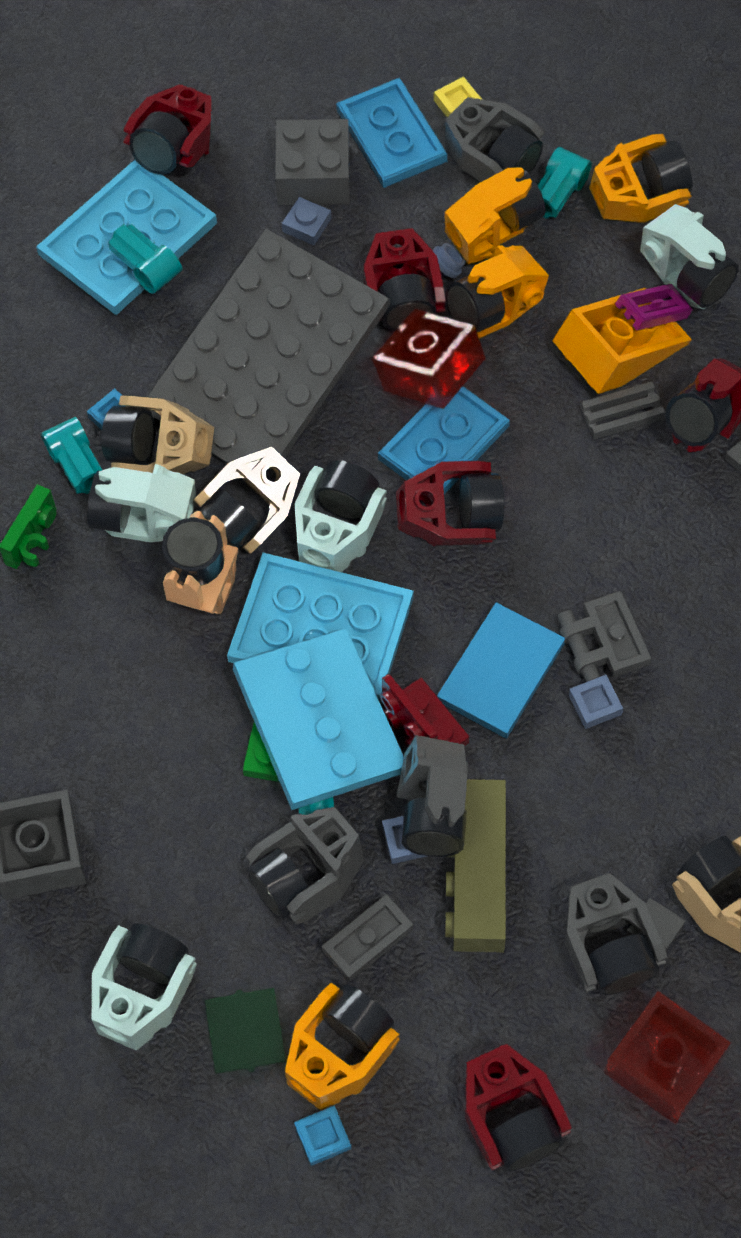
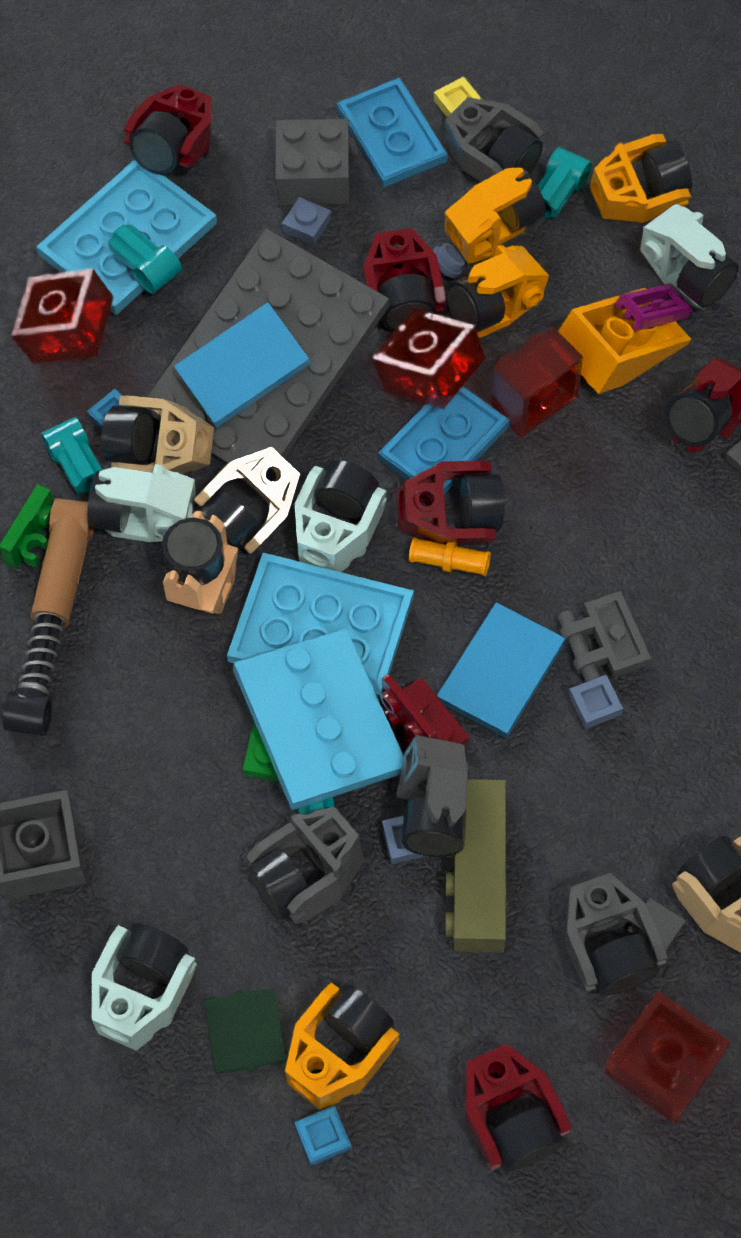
(29, 706): none -> piece
(62, 316): none -> clear red brick
(242, 364): none -> dark azure tile
(367, 938): dark grey plate -> none
(449, 556): none -> light orange pin
(536, 380): none -> clear red brick
(619, 405): dark grey tile -> none

